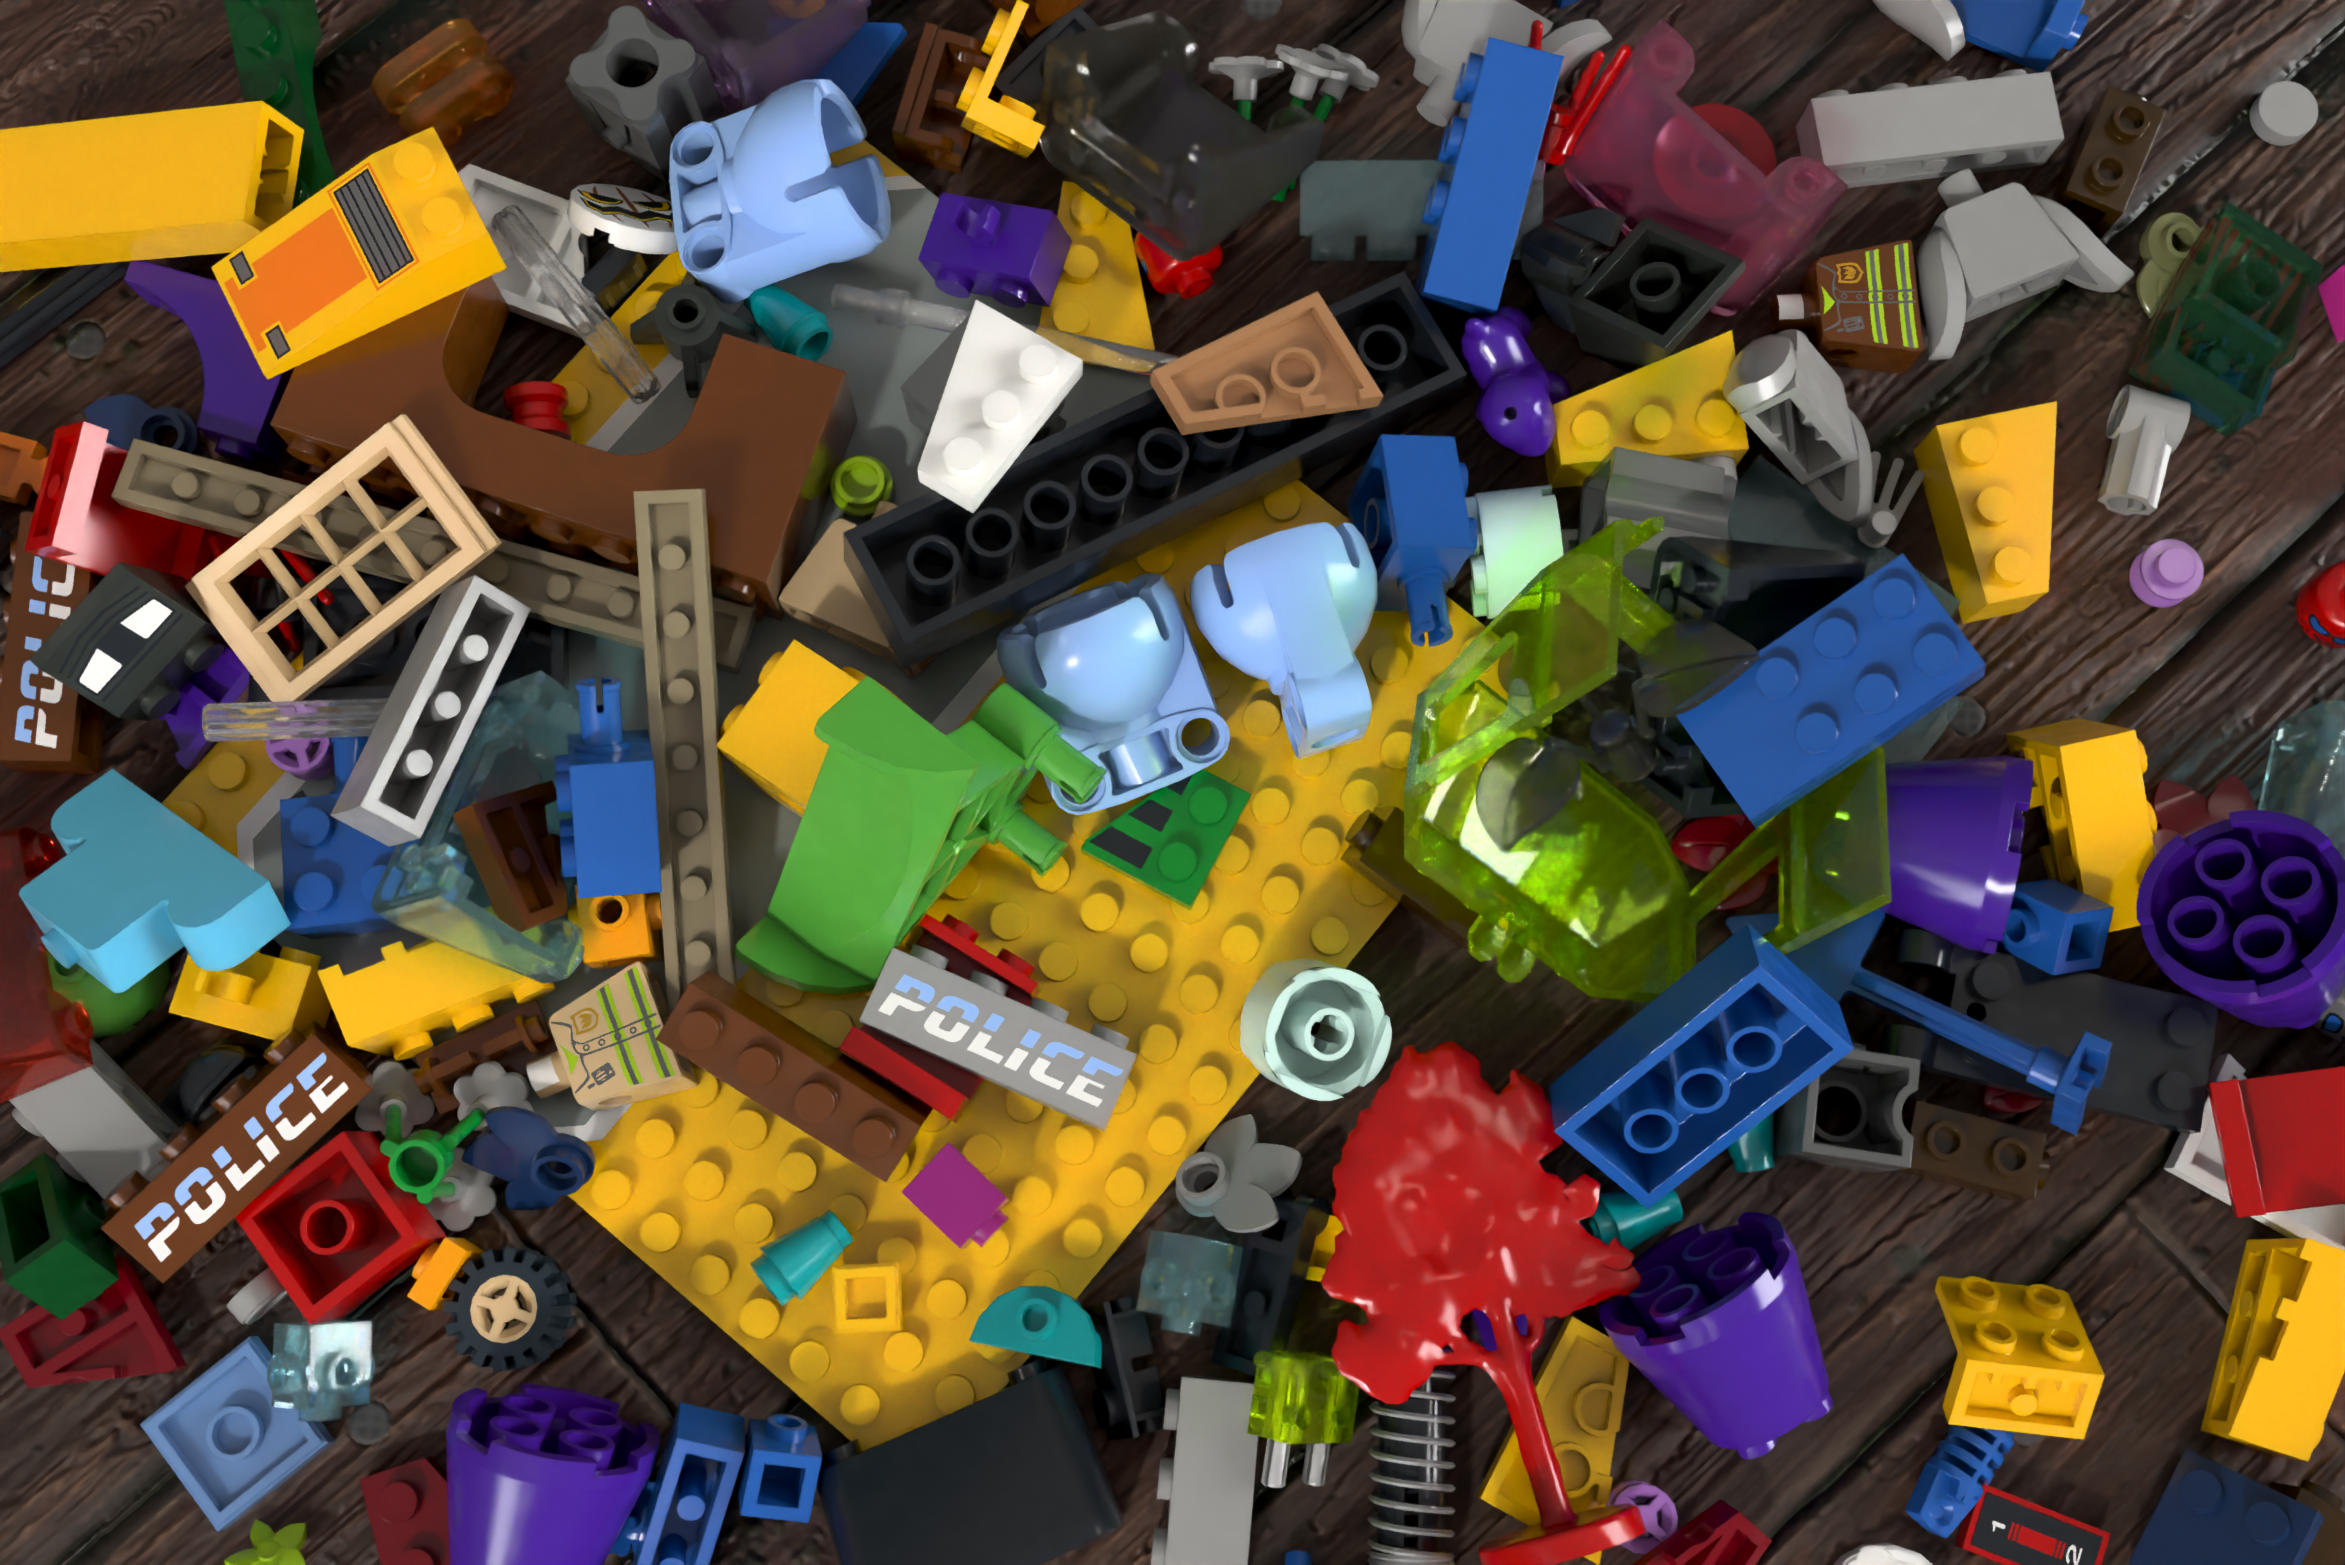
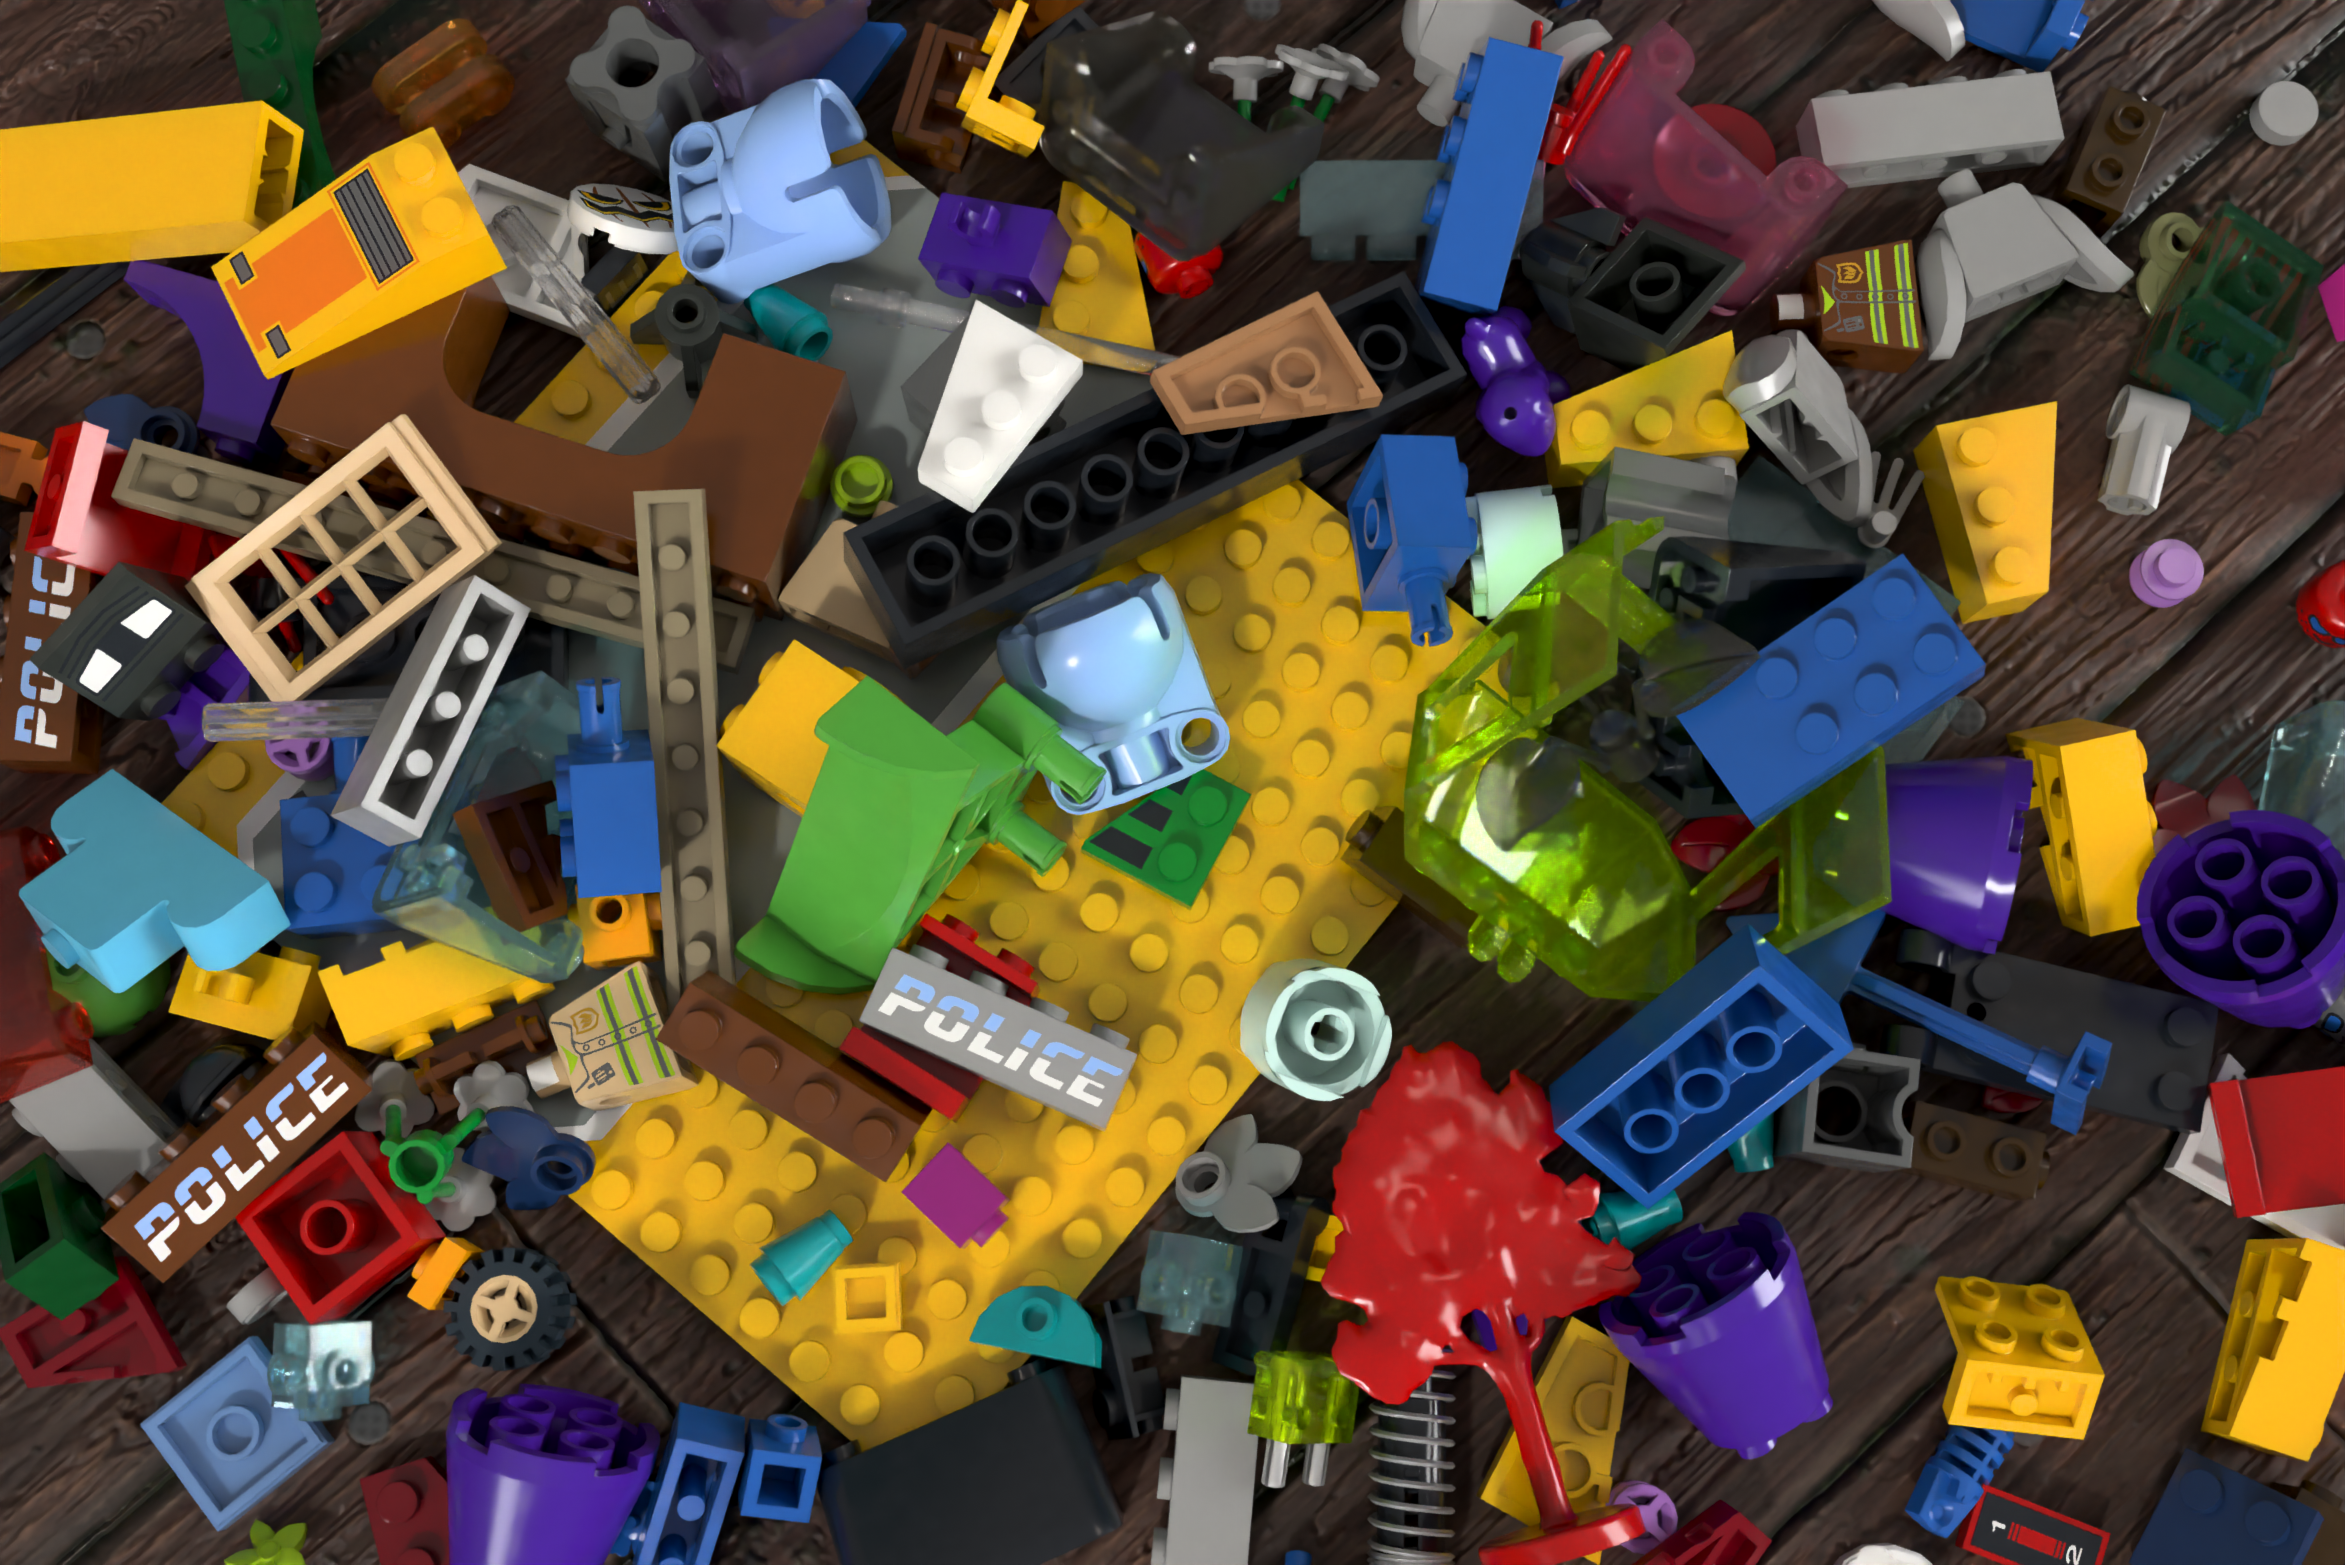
(539, 406): red wheel -> none
(1294, 621): light blue piece -> none
(2056, 927): blue brick -> none

